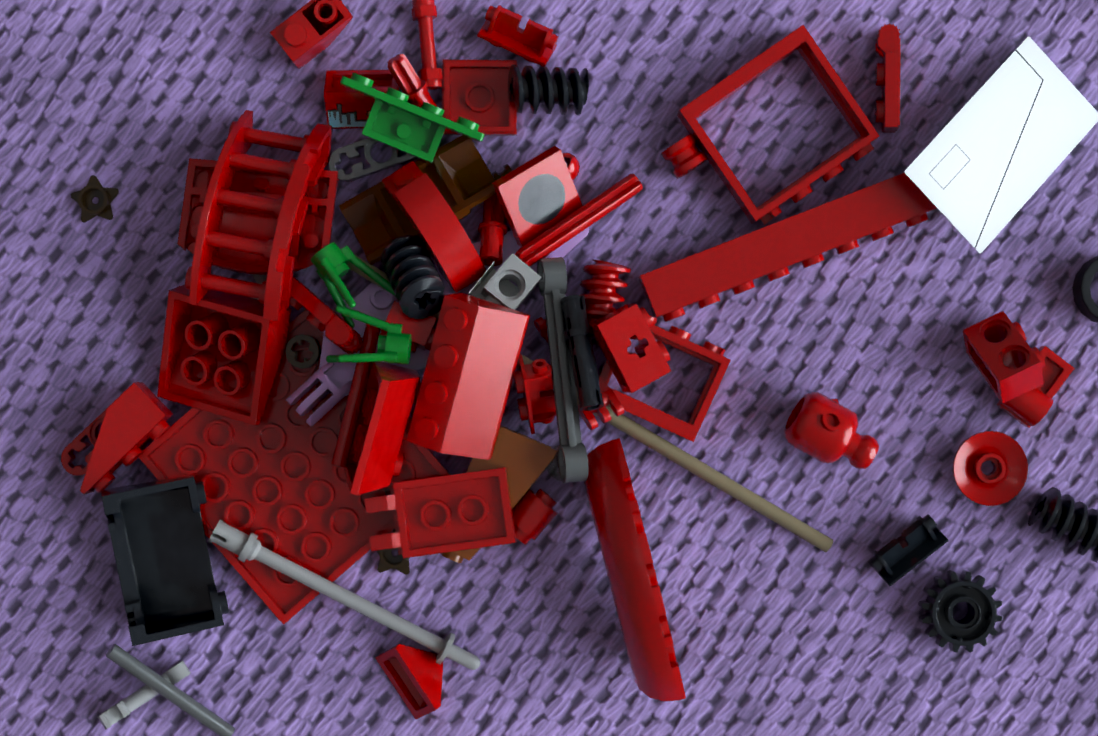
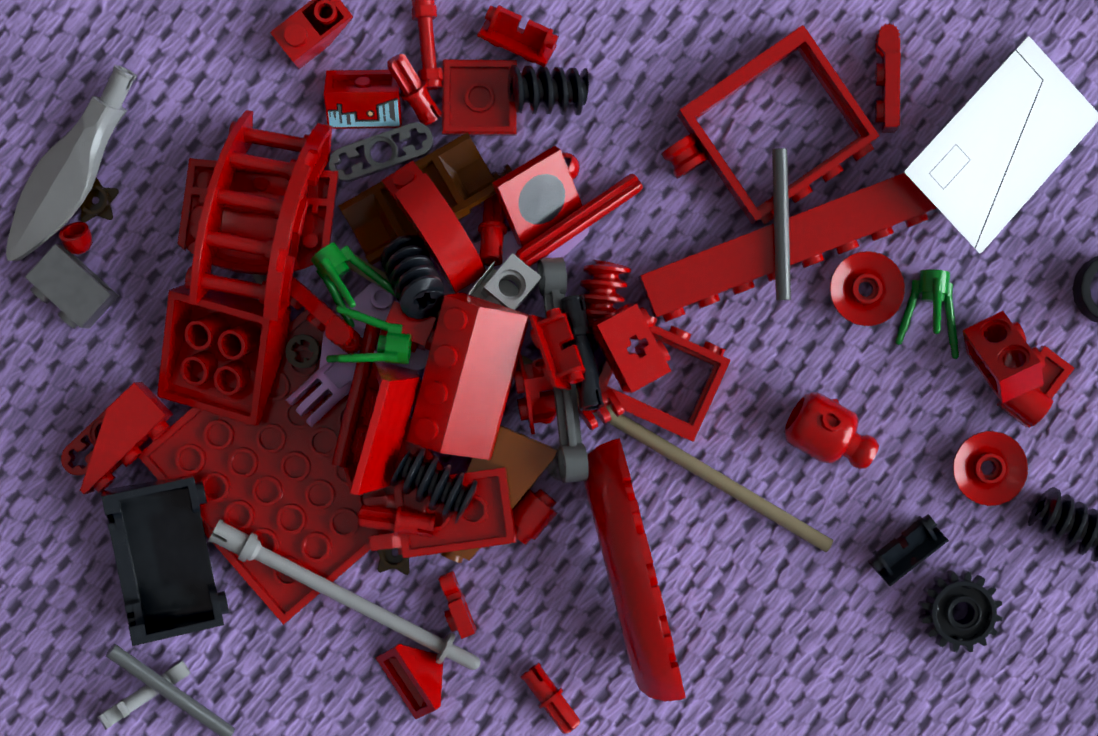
(67, 170): none -> light grey animal
(71, 287): none -> flat silver brick
(76, 238): none -> red hinge
(397, 520): none -> red axle
(406, 125): green bracket -> none
(434, 484): none -> black piece
(458, 615): none -> red plate
(551, 698): none -> red axle
(560, 365): none -> red hinge
(781, 224): none -> dark grey bar
(886, 288): none -> red dish
(935, 288): none -> green plant

